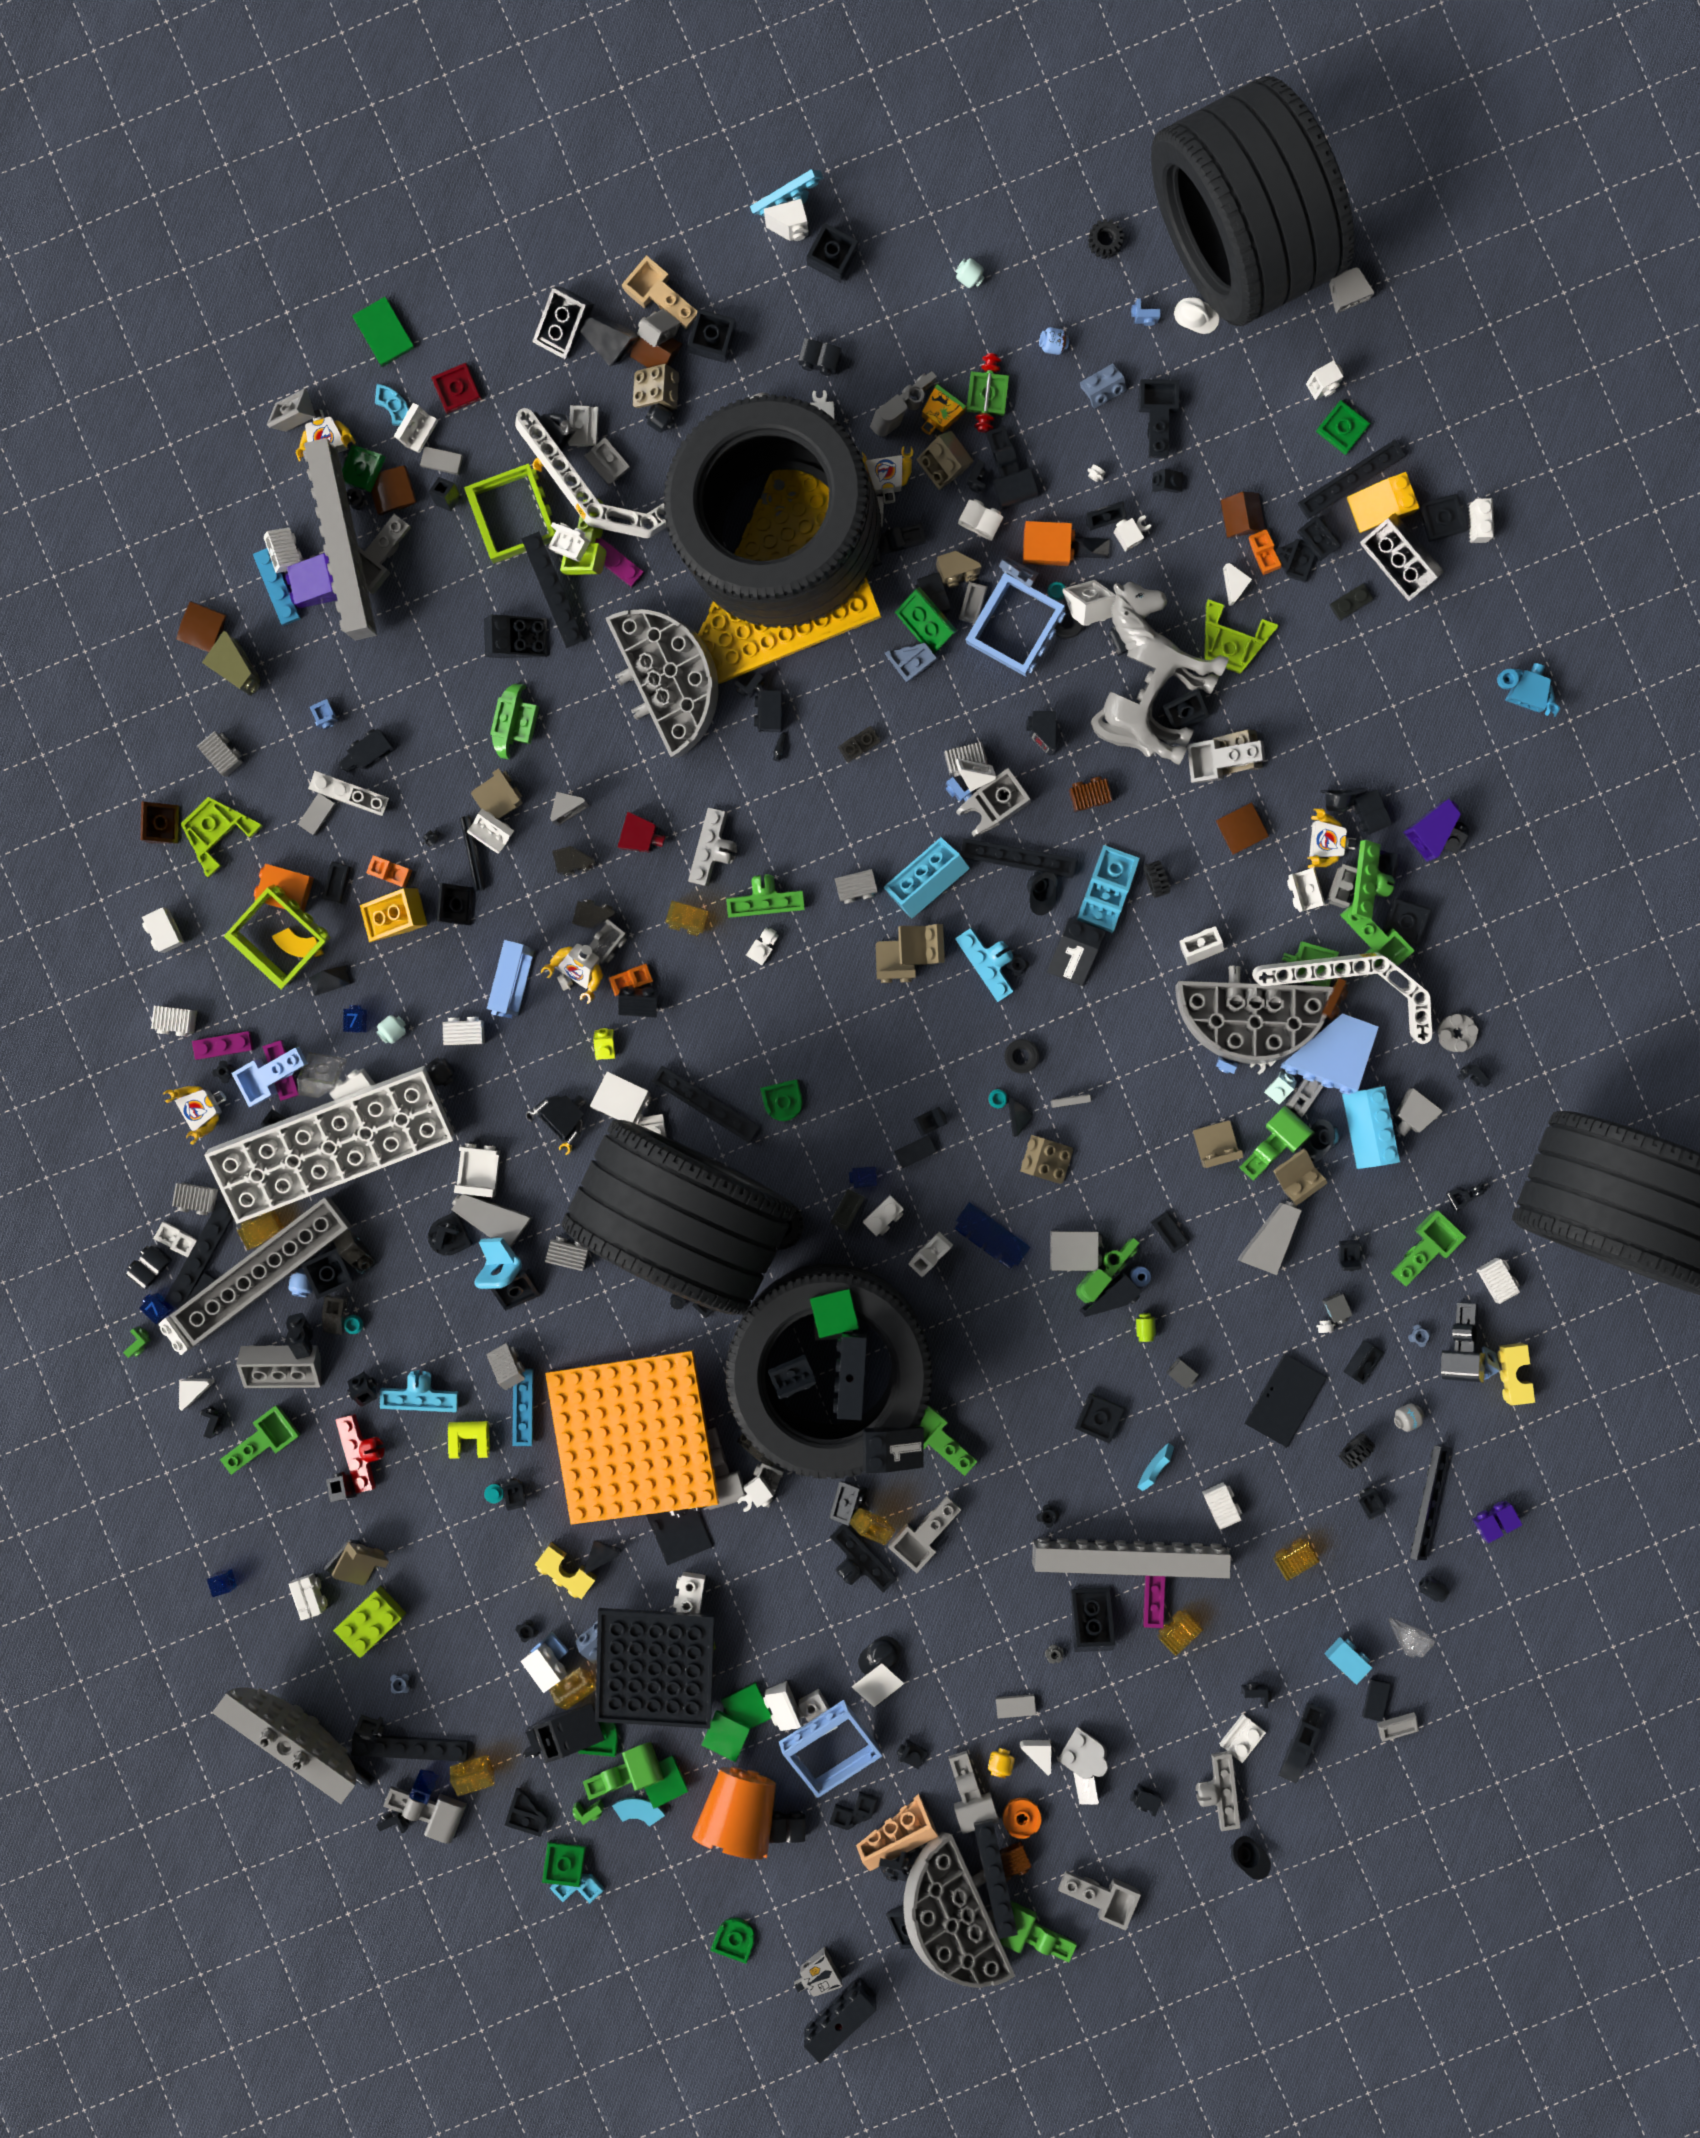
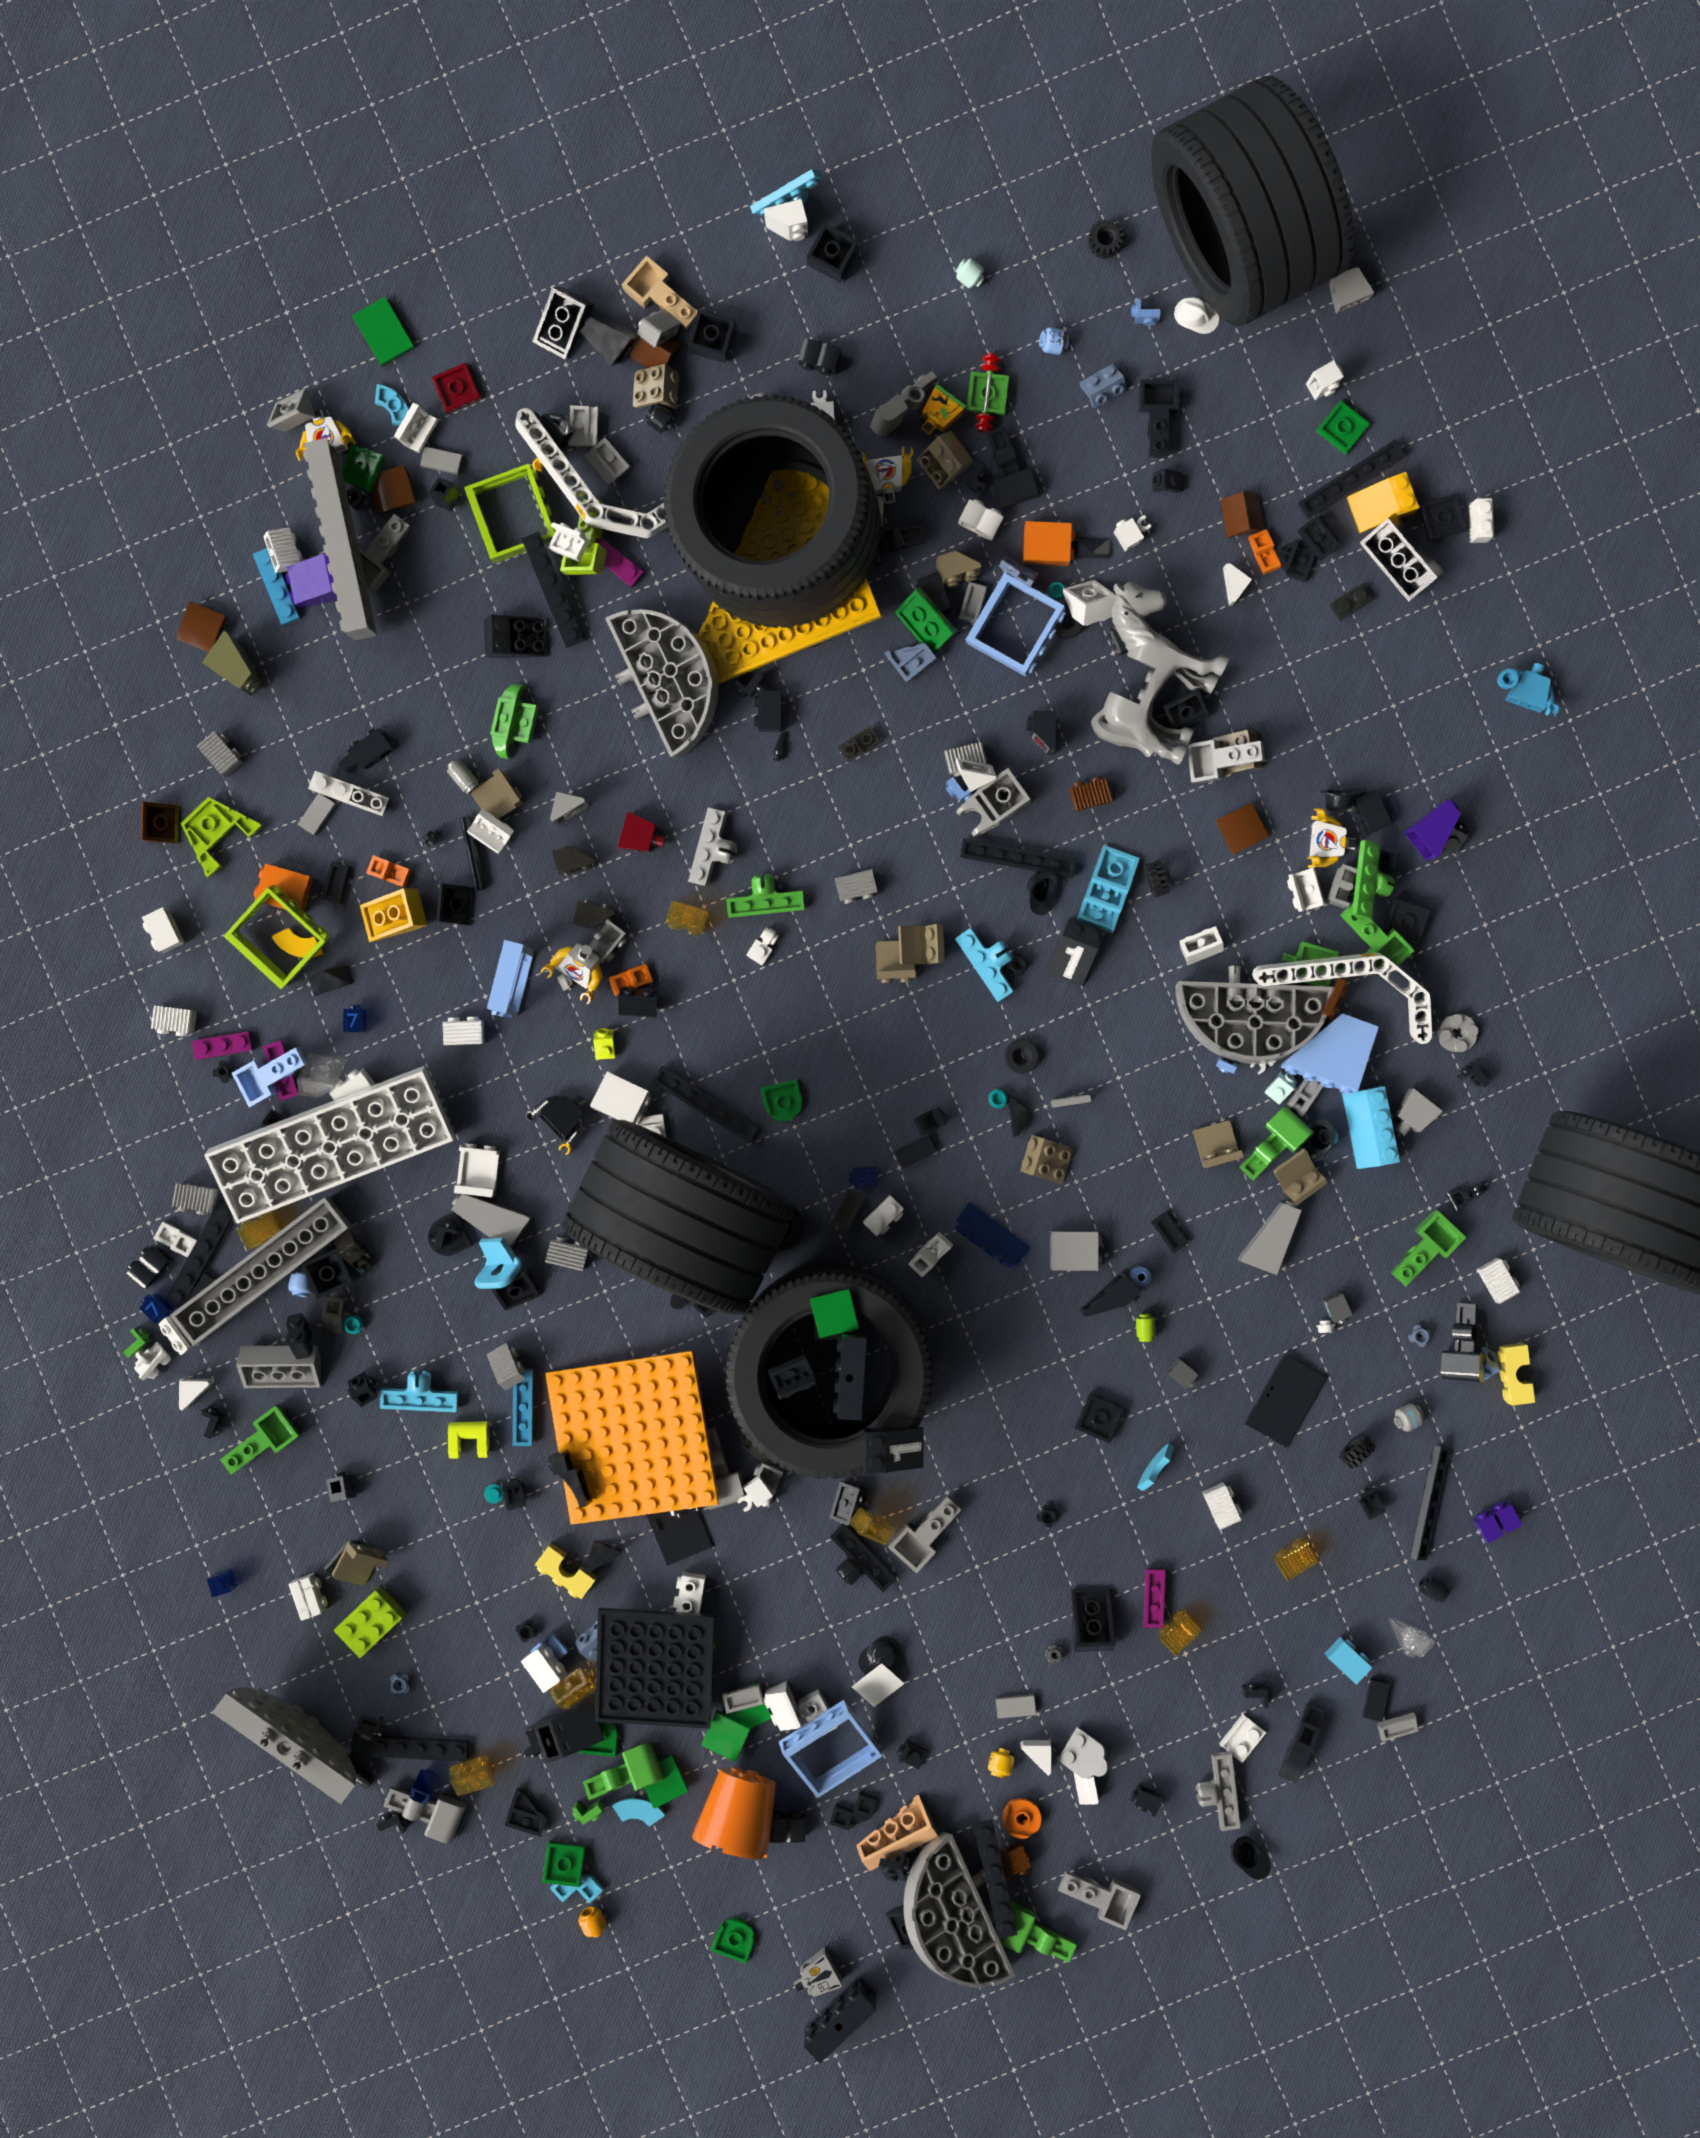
(149, 1360): none -> white hips
(198, 1108): torso -> none
(324, 714): medium blue bracket -> none
(359, 1452): plate -> none
(391, 1029): light aqua head -> none
(440, 1072): black head -> none
(462, 776): none -> light grey head
(562, 1465): none -> black slope
(592, 1921): none -> light orange head
(743, 1698): none -> light grey tile
(926, 877): medium azure slope -> none
(943, 1443): bright green plate -> none
(973, 1806): light grey plate -> none
(1096, 473): white plate -> none
(1097, 1280): bright green plate -> none
(1105, 515): black slope -> none
(1131, 1559): light grey brick -> none
(1231, 643): lime wing -> none
(1349, 1255): black bracket -> none
(1363, 1362): black slope -> none

